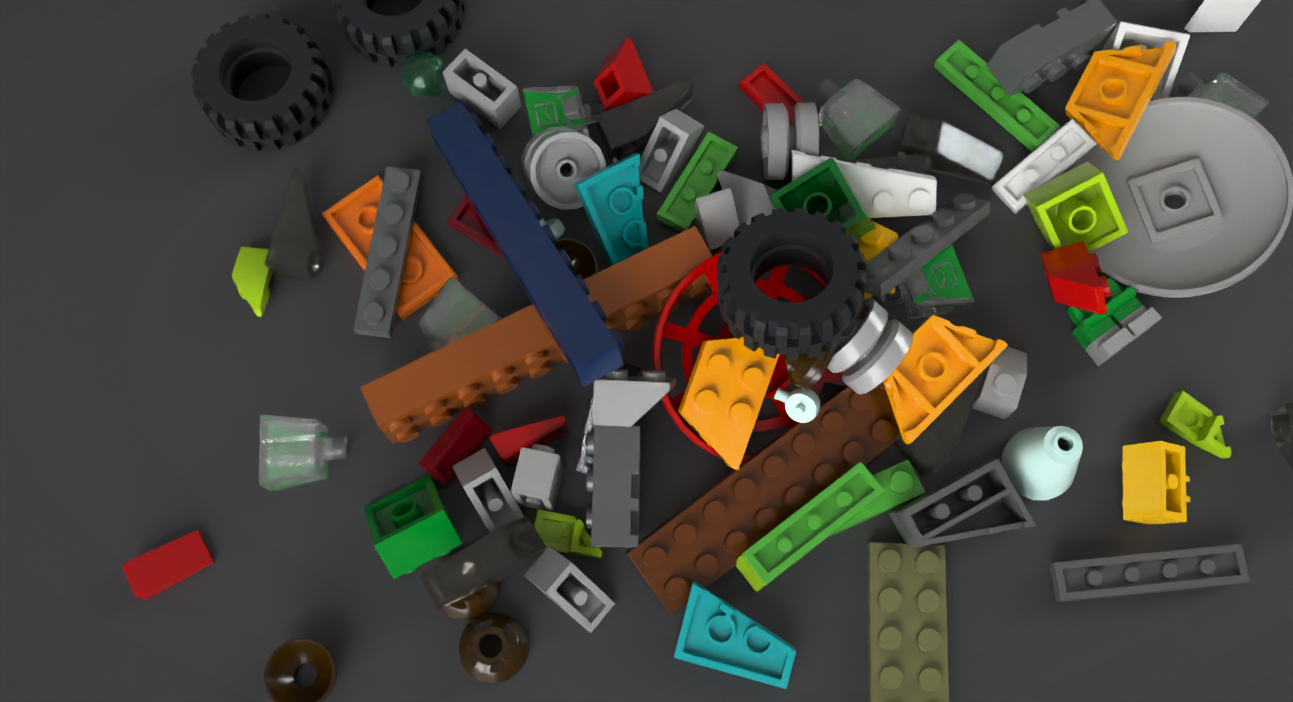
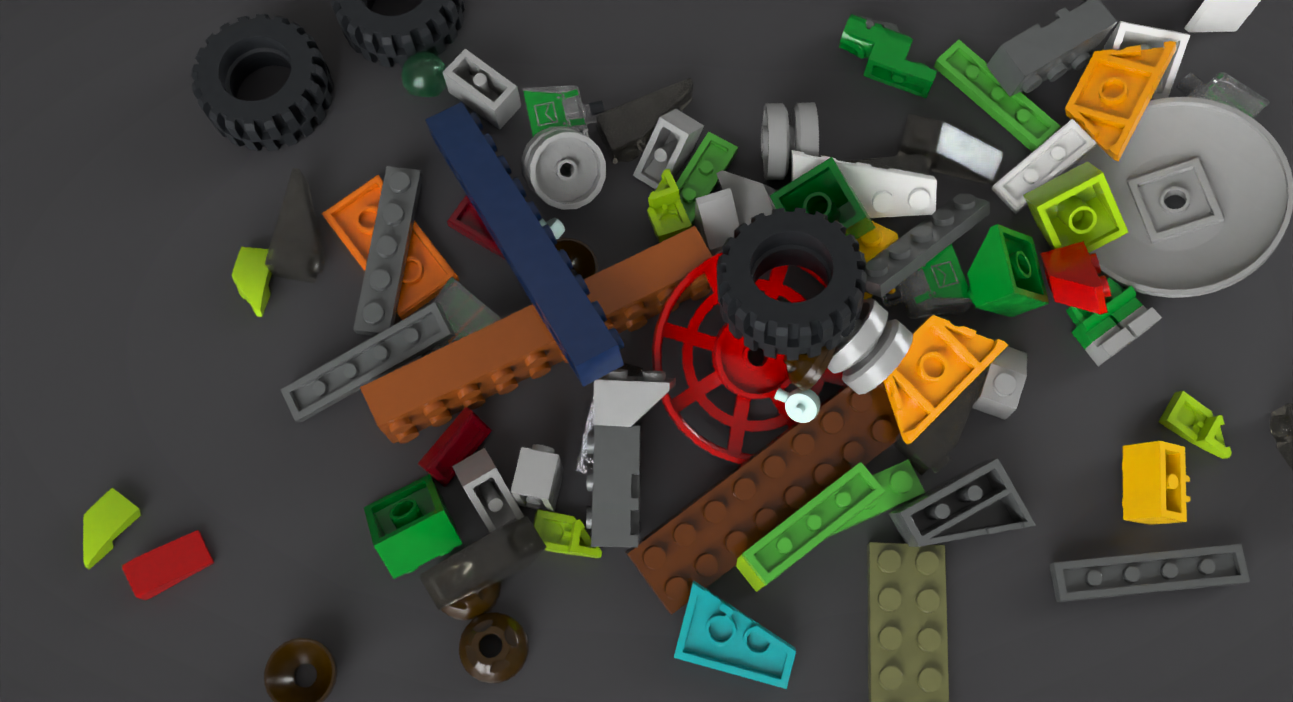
(104, 523): none -> lime slope
(295, 451): clear torso -> none
(368, 362): none -> dark grey plate
(509, 442): red slope -> none
(569, 589): light grey slope -> none
(615, 208): teal wing -> none
(621, 77): red slope -> none
(666, 209): none -> lime slope
(727, 395): light orange wing -> none
(766, 87): red tile -> none
(854, 116): clear torso -> none
(886, 55): none -> green plate
(1006, 274): none -> green slope
(1042, 461): light aqua cone -> none

